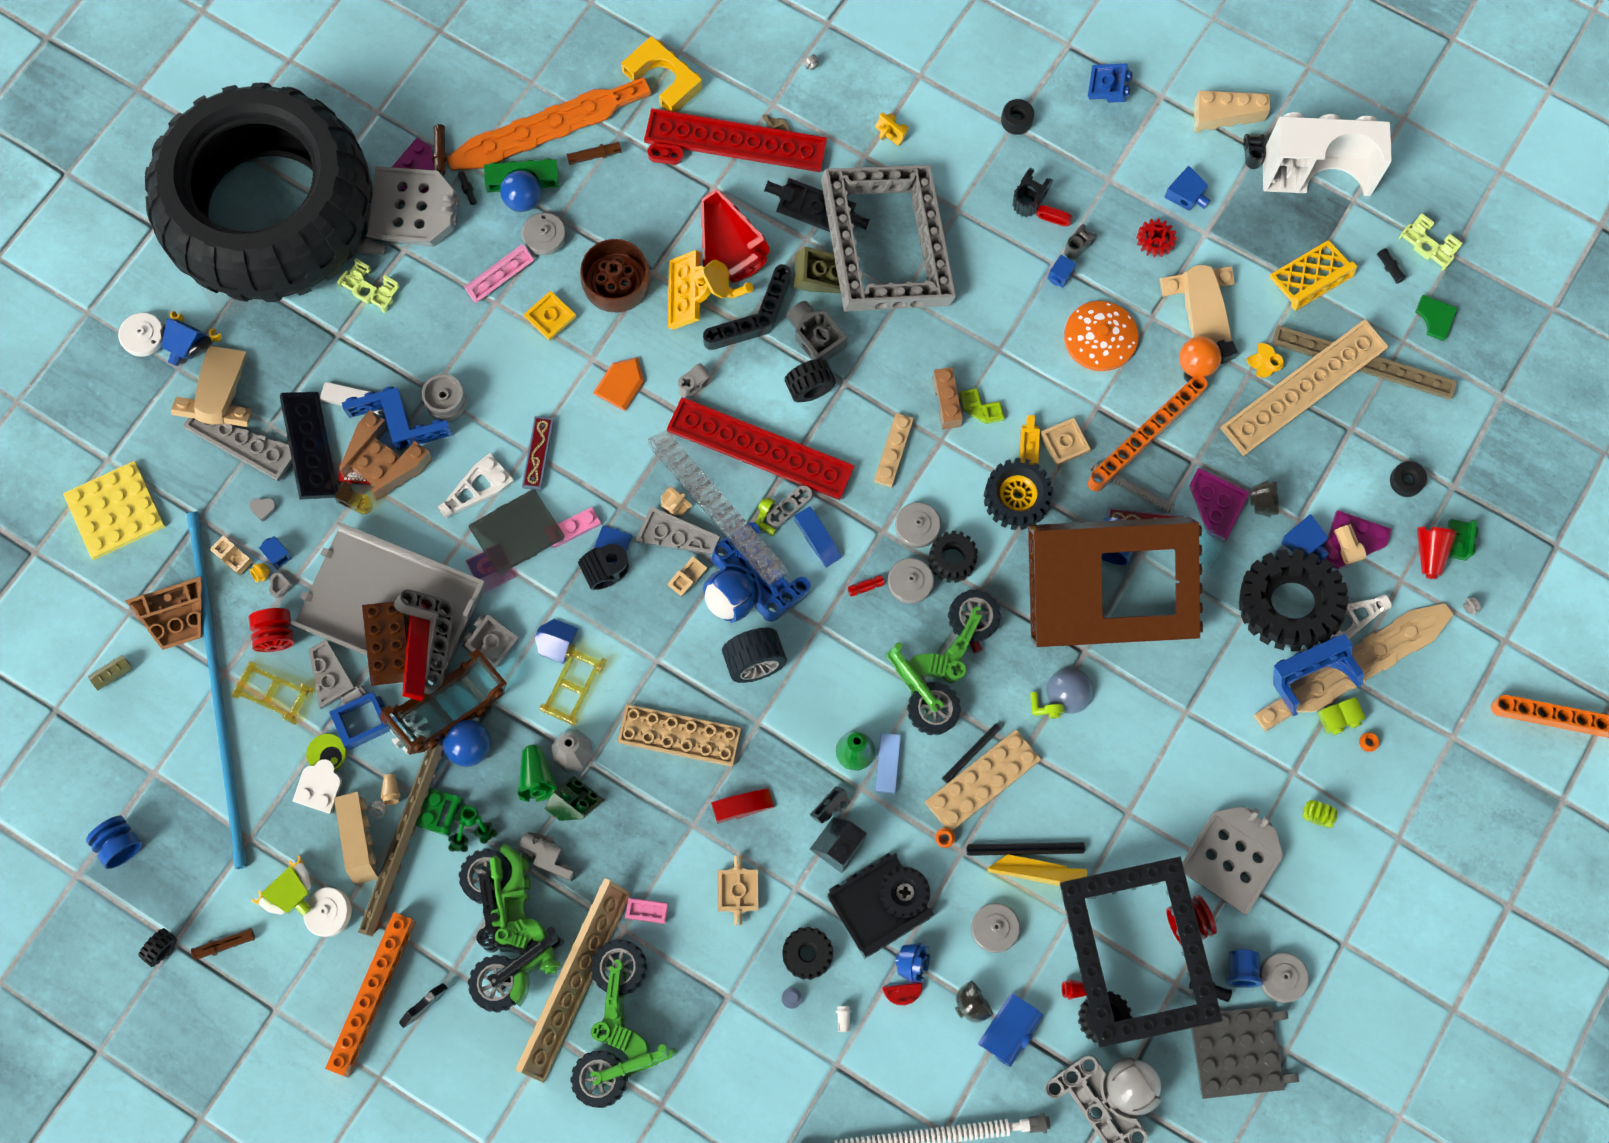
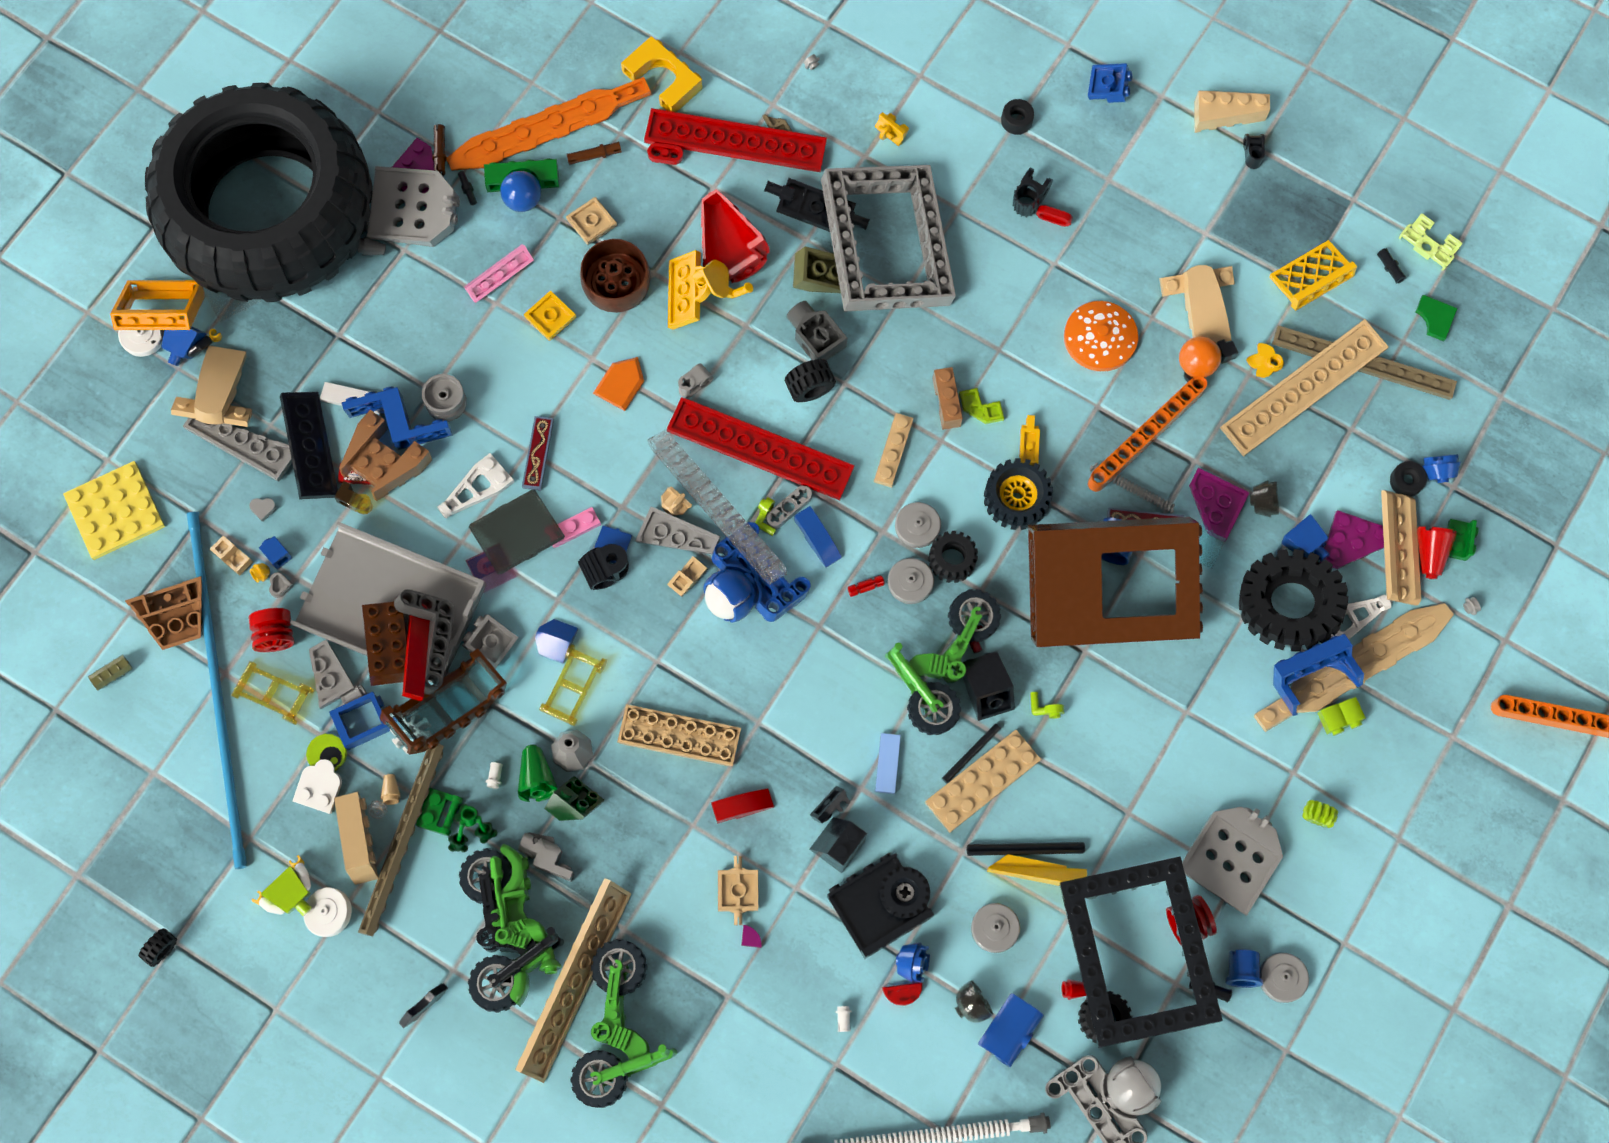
(114, 842): blue wheel -> none
(128, 319): none -> light orange window
(222, 944): reddish brown pin -> none
(355, 283): yellowish green piece -> none
(370, 995): orange brick -> none
(467, 743): blue piece -> none
(494, 775): none -> white pin
(544, 233): light grey wheel -> none
(591, 221): none -> tan plate
(646, 911): bright pink plate -> none
(750, 937): none -> magenta tile
(752, 321): black beam -> none
(754, 655): black wheel -> none
(791, 998): sand blue plate -> none
(800, 967): black tyre -> none
(855, 751): green cone -> none
(945, 844): orange plate -> none
(988, 686): none -> black slope
(1061, 271): blue brick -> none
(1065, 441): tan plate -> none
(1070, 689): sand blue piece -> none
(1081, 240): dark grey piece -> none
(1156, 239): red gear -> none
(1188, 190): blue torso -> none
(1240, 1054): dark grey plate -> none
(1310, 145): white piece -> none
(1351, 549): tan piece -> none
(1374, 742): orange plate -> none
(1401, 548): none -> tan plate
(1442, 467): none -> blue cone

